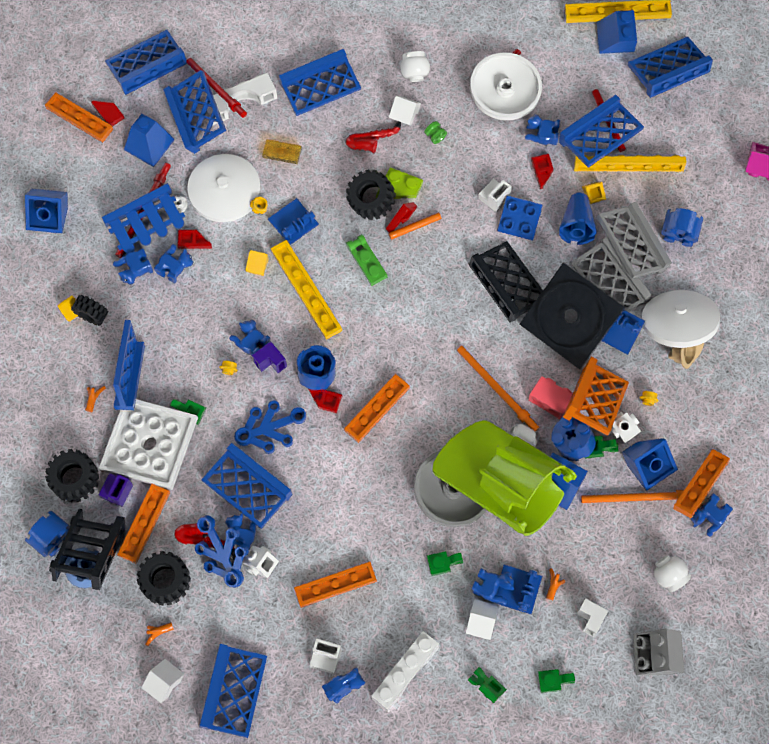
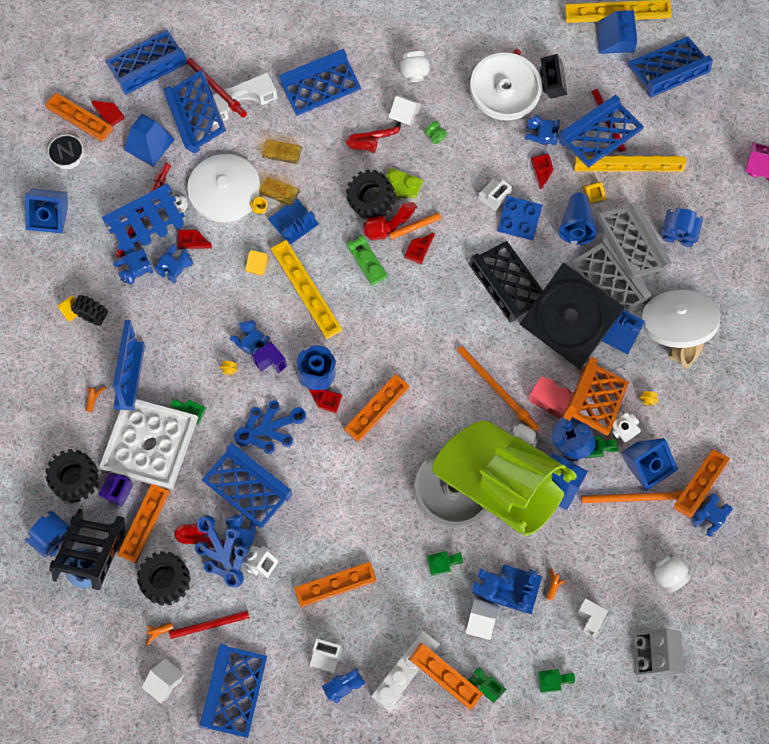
(66, 151): none -> black tile
(209, 624): none -> red bar
(279, 191): none -> clear yellow plate
(376, 228): none -> red head
(418, 248): none -> red tile
(445, 676): none -> orange plate
(553, 76): none -> black brick

